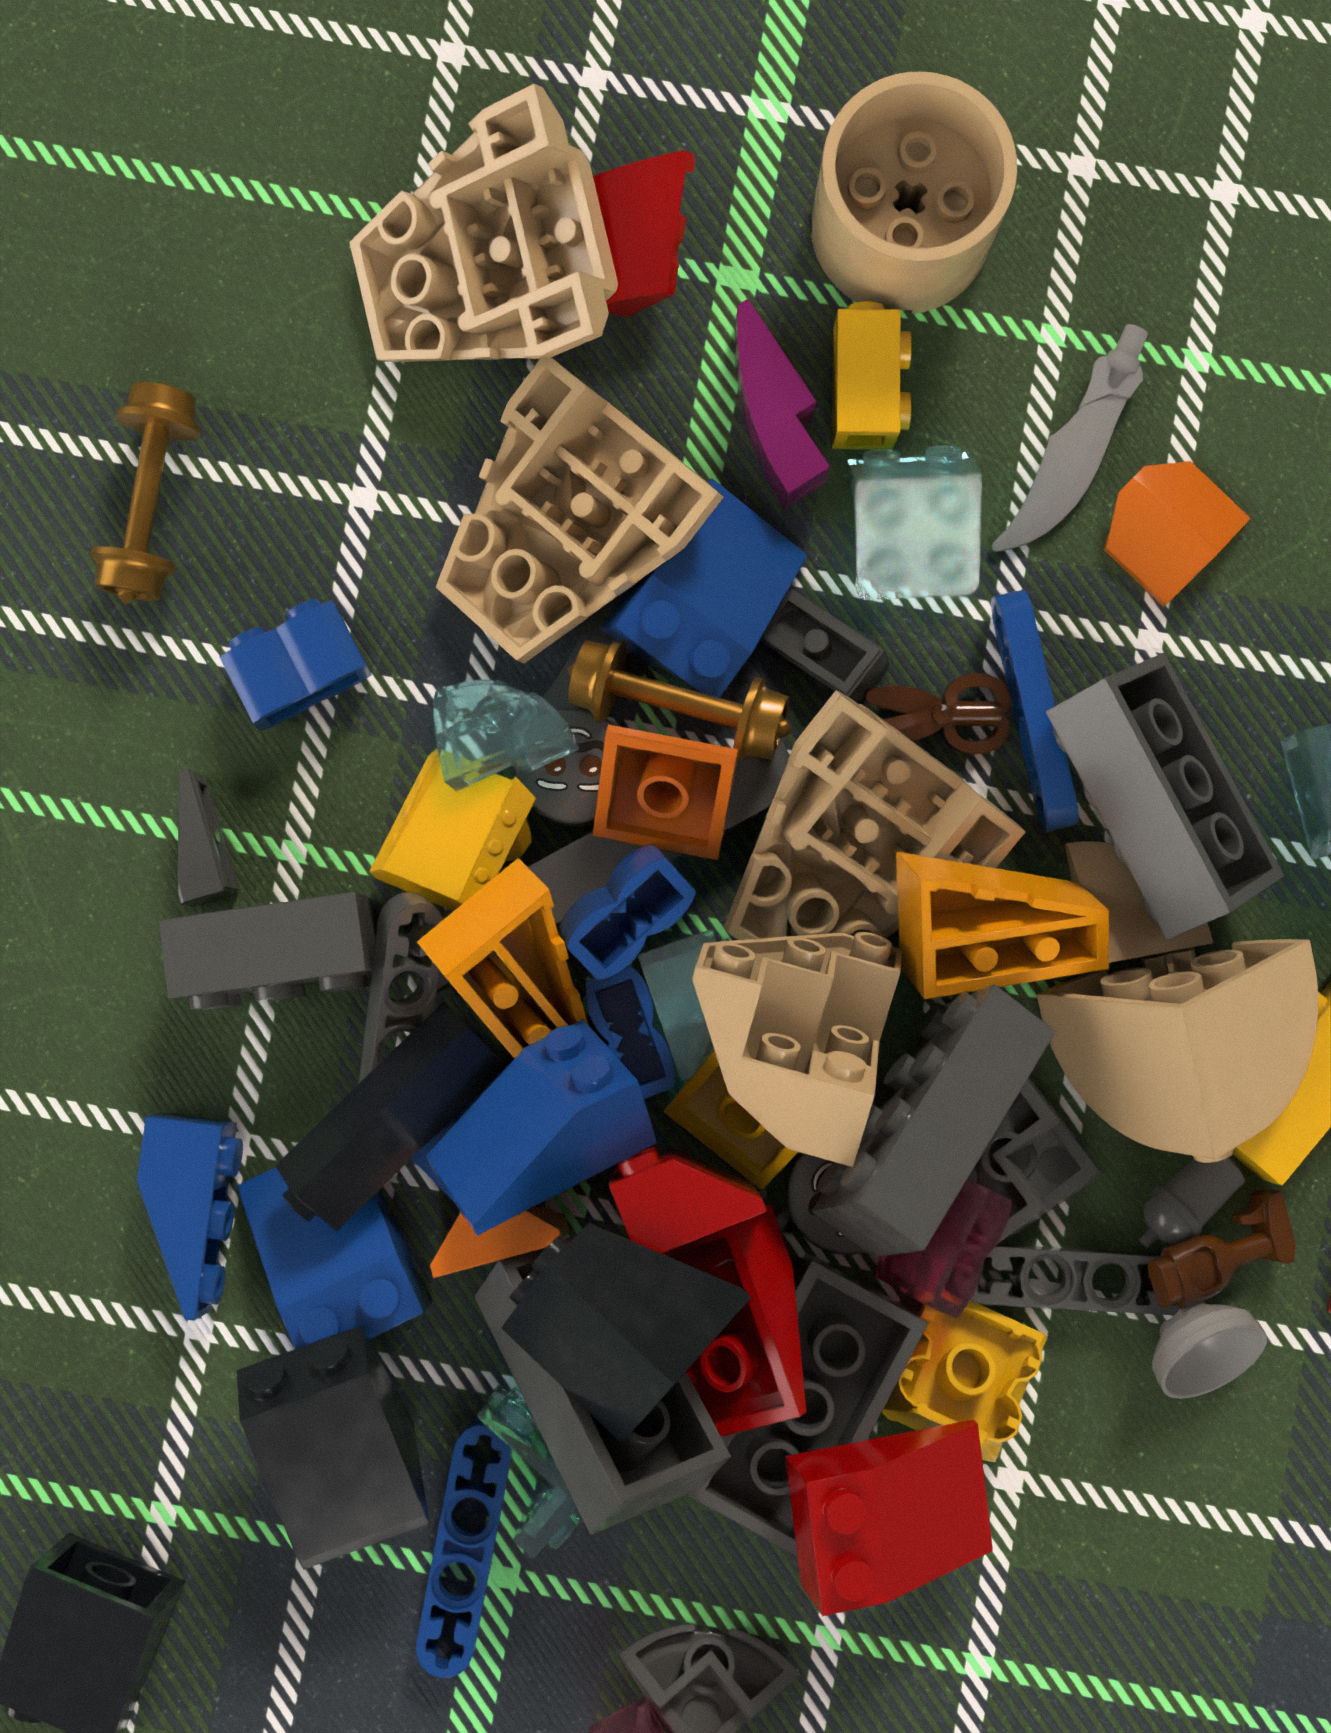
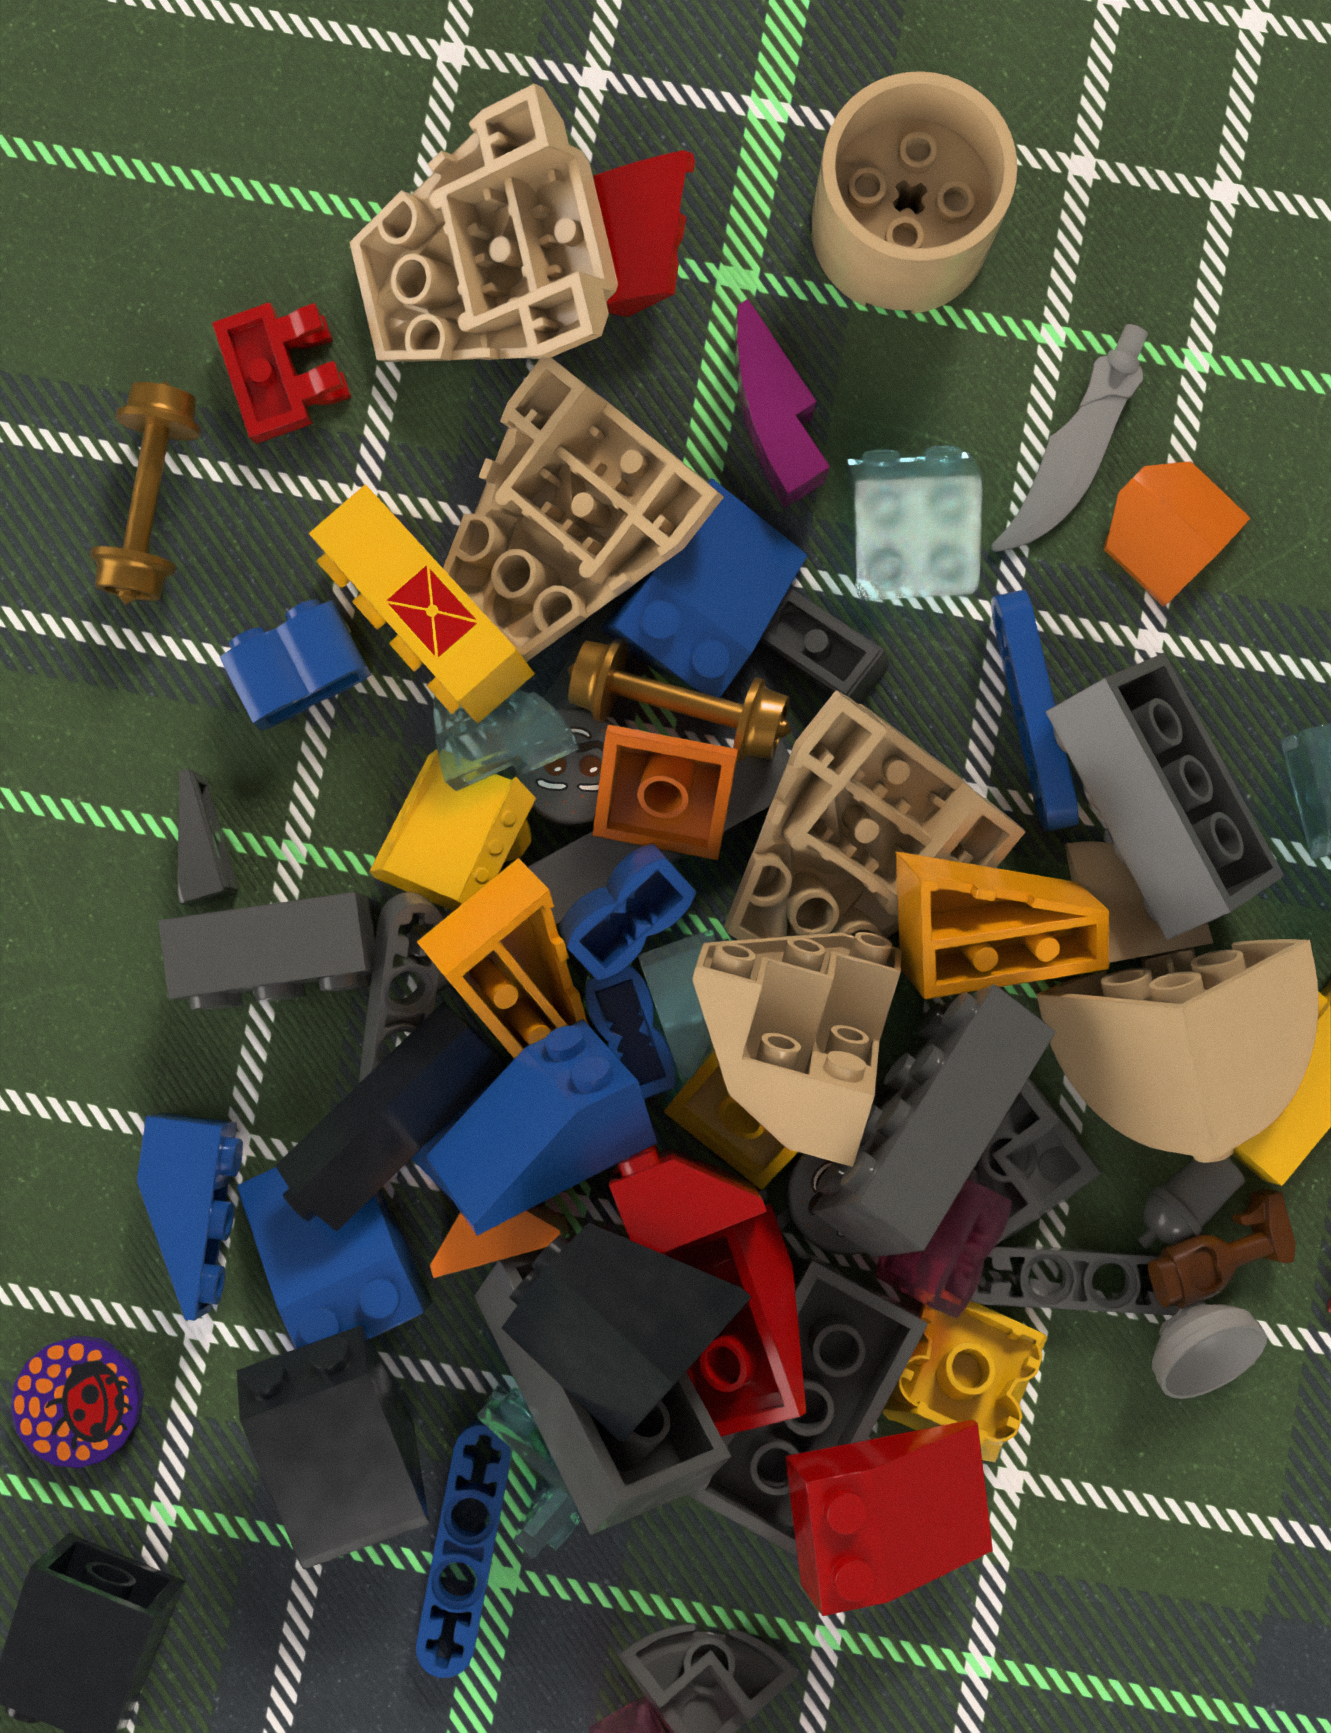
(77, 1401): none -> tile
(263, 372): none -> red plate
(422, 604): none -> yellow brick
(866, 377): yellow brick -> none
(930, 714): reddish brown piece -> none

